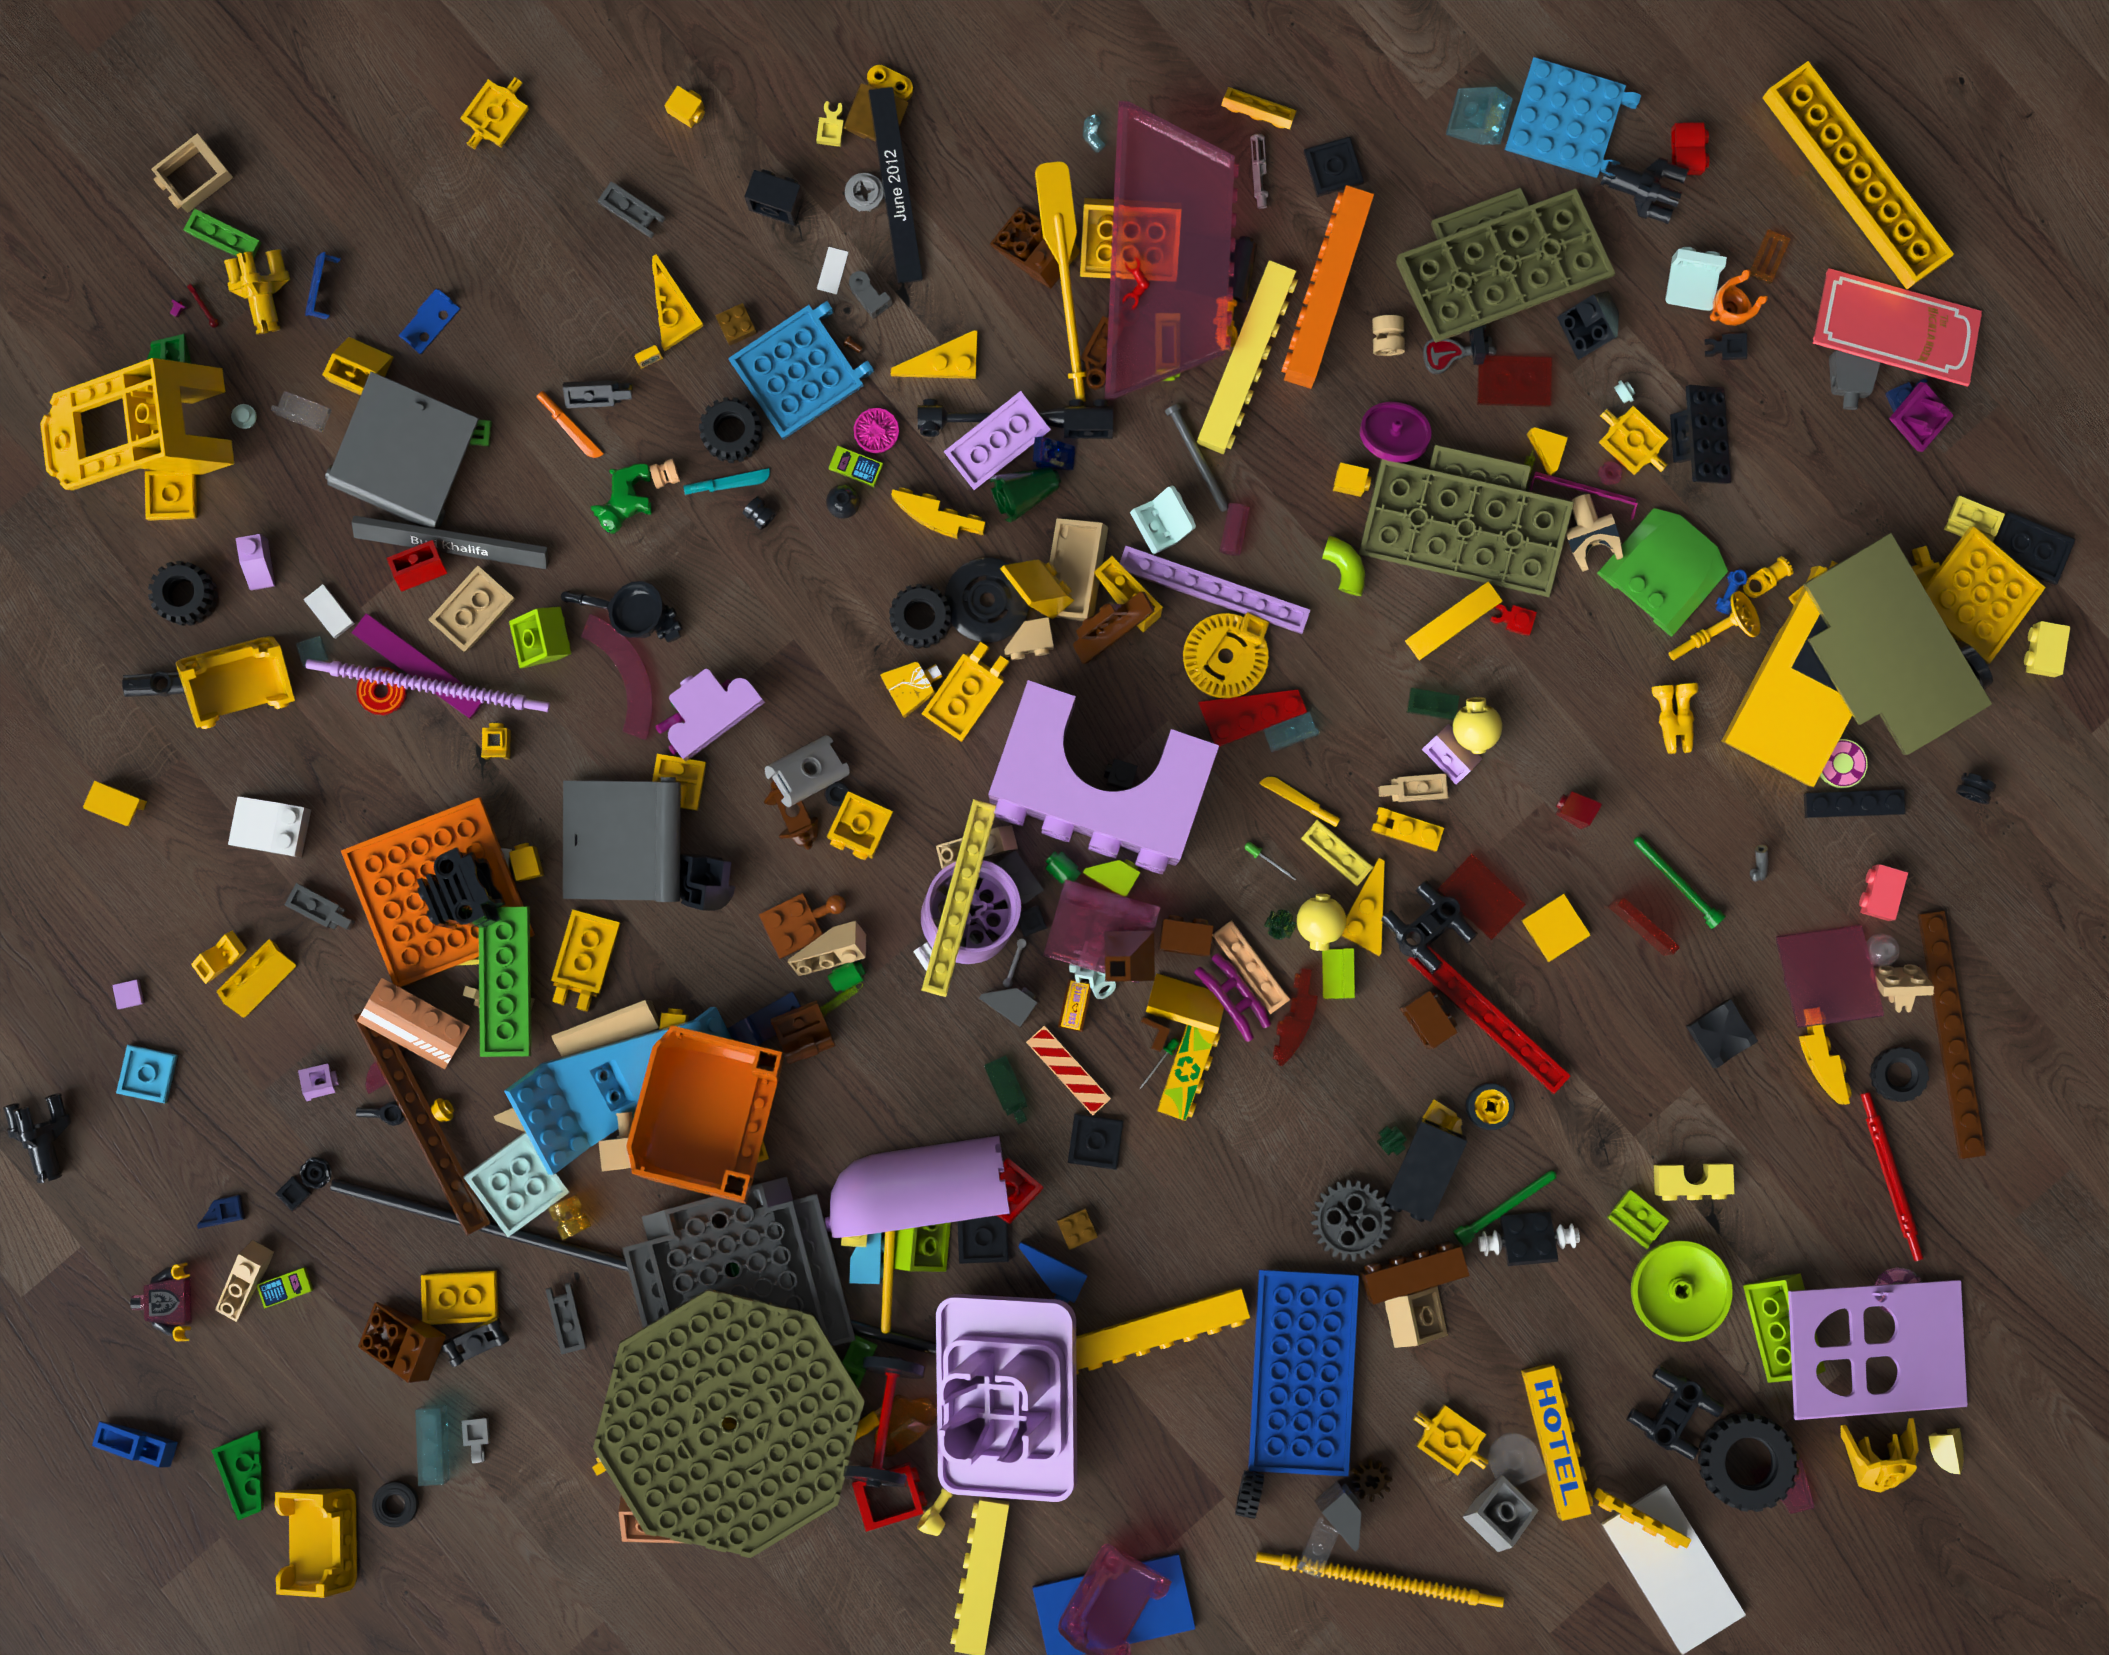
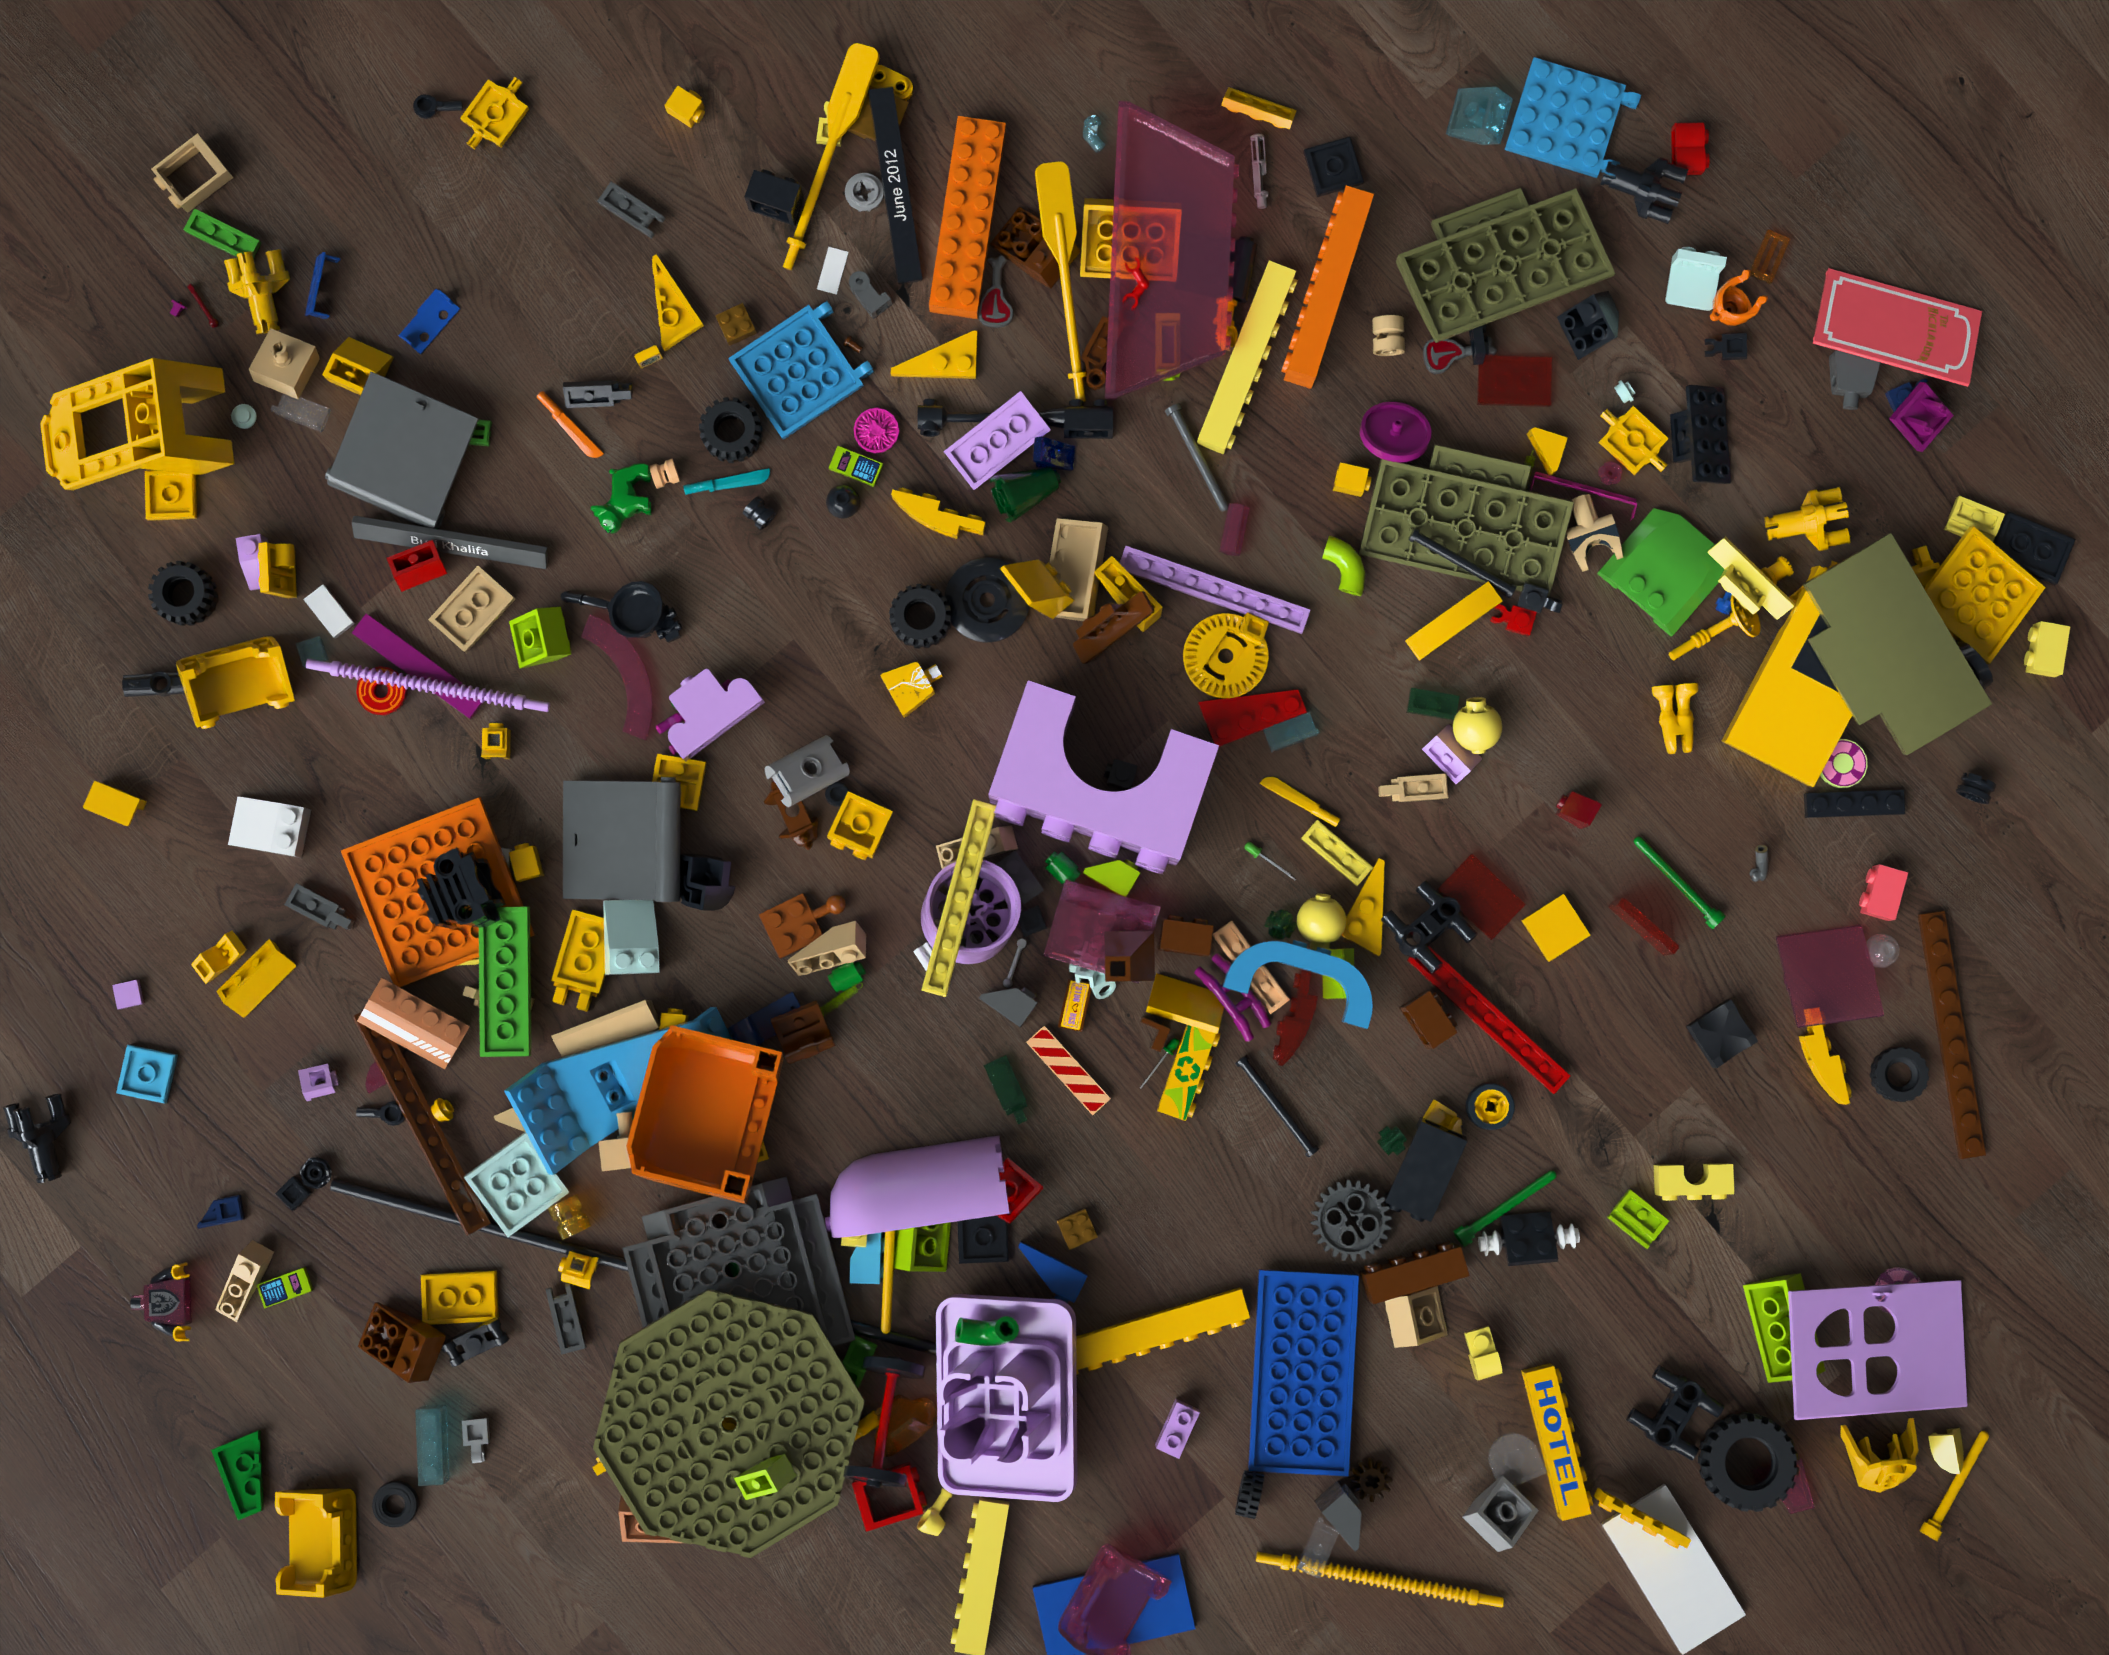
(134, 1444): blue slope -> none
(171, 349): green slope -> none
(277, 569): none -> yellow plate
(284, 363): none -> tan brick
(427, 106): none -> black plate
(578, 1269): none -> yellow window
(630, 937): none -> light aqua slope
(765, 1477): none -> lime slope
(842, 113): none -> yellow piece
(965, 693): yellow tile -> none
(967, 217): none -> orange brick
(986, 1332): none -> green cylinder
(993, 308): none -> dark grey piece
(1032, 637): tan slope -> none
(1095, 1141): black tile -> none
(1164, 520): light aqua bracket -> none
(1177, 1428): none -> lavender brick
(1277, 1106): none -> black bar
(1358, 994): none -> dark azure arch
(1408, 829): yellow plate -> none
(1450, 1440): yellow plate -> none
(1462, 562): none -> black bar
(1483, 1354): none -> light yellow brick
(1535, 598): none -> black plate
(1704, 1293): lime dish -> none
(1748, 582): none -> light yellow bracket
(1811, 520): none -> yellow wheel
(1857, 175): yellow brick -> none
(1892, 1176): red axle -> none
(1903, 985): tan plate -> none
(1933, 1526): none -> yellow piece

